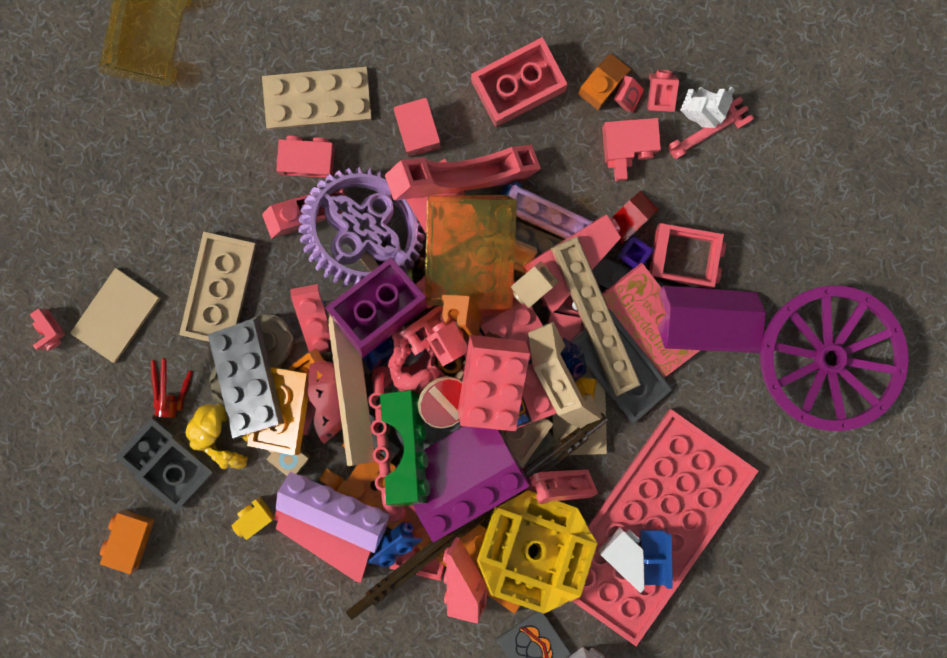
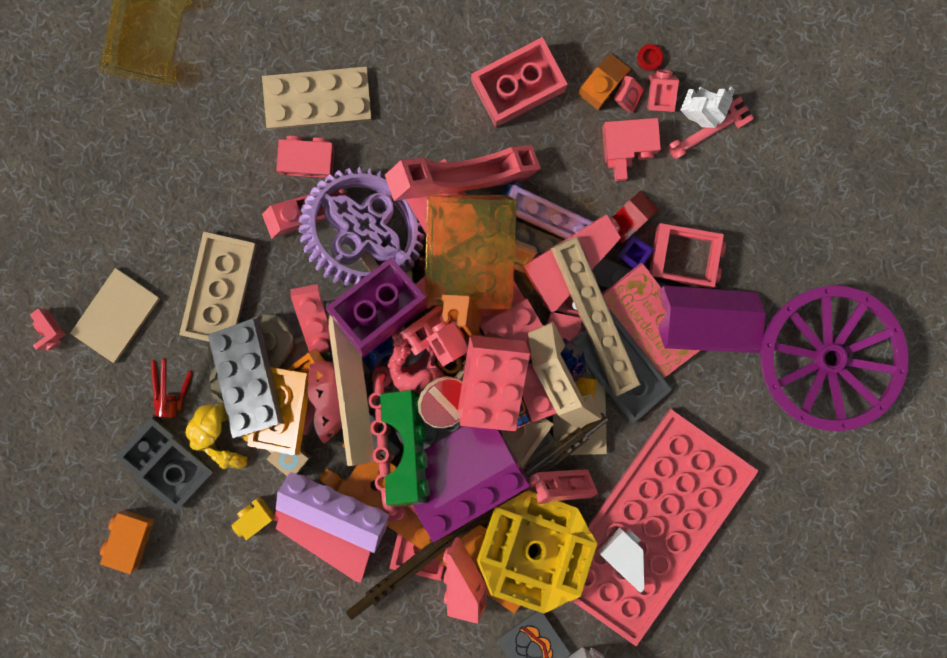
(393, 548): blue hinge -> none
(417, 127): coral piece -> none
(534, 284): tan brick -> none
(650, 57): none -> red tile
(657, 557): blue panel -> none

